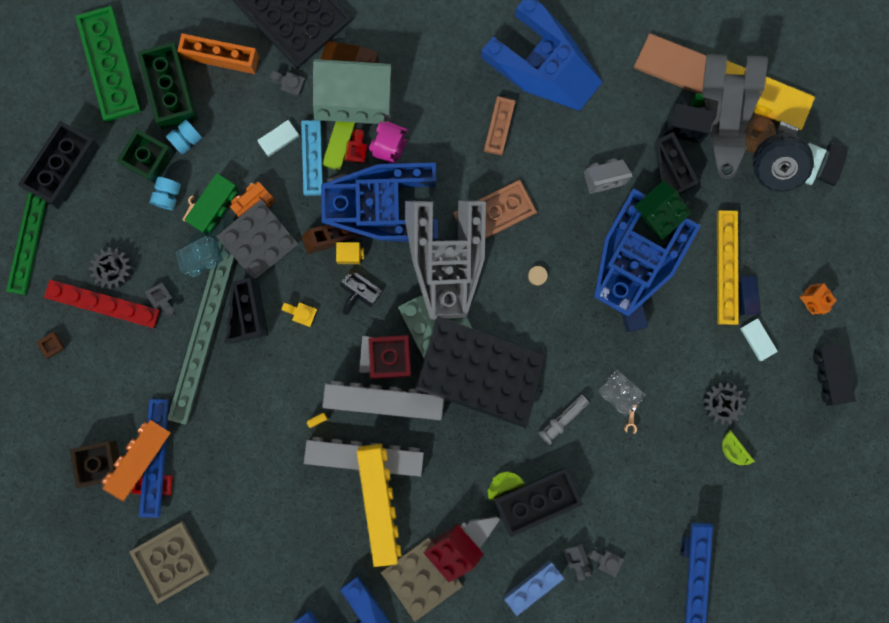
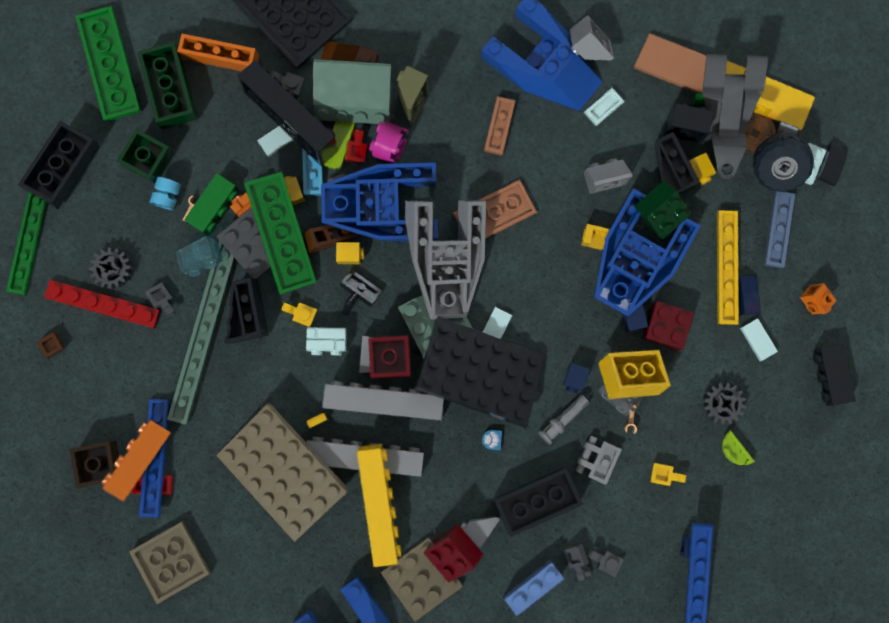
(183, 137): medium azure wheel -> none
(280, 232): none -> green plate
(282, 472): none -> dark tan plate
(288, 112): none -> black brick
(294, 190): none -> yellow brick
(326, 340): none -> light aqua brick
(412, 91): none -> olive slope
(492, 439): none -> tile
(497, 323): none -> light aqua tile
(504, 483): lime plate -> none
(537, 275): tan tile -> none
(575, 378): none -> dark blue brick
(590, 41): none -> light grey slope
(594, 236): none -> yellow panel
(603, 463): none -> light grey plate
(604, 107): none -> light aqua tile
(634, 374): none -> yellow brick
(664, 474): none -> yellow plate
(668, 326): none -> dark red brick
(702, 168): none -> yellow brick
(779, 229): none -> sand blue plate

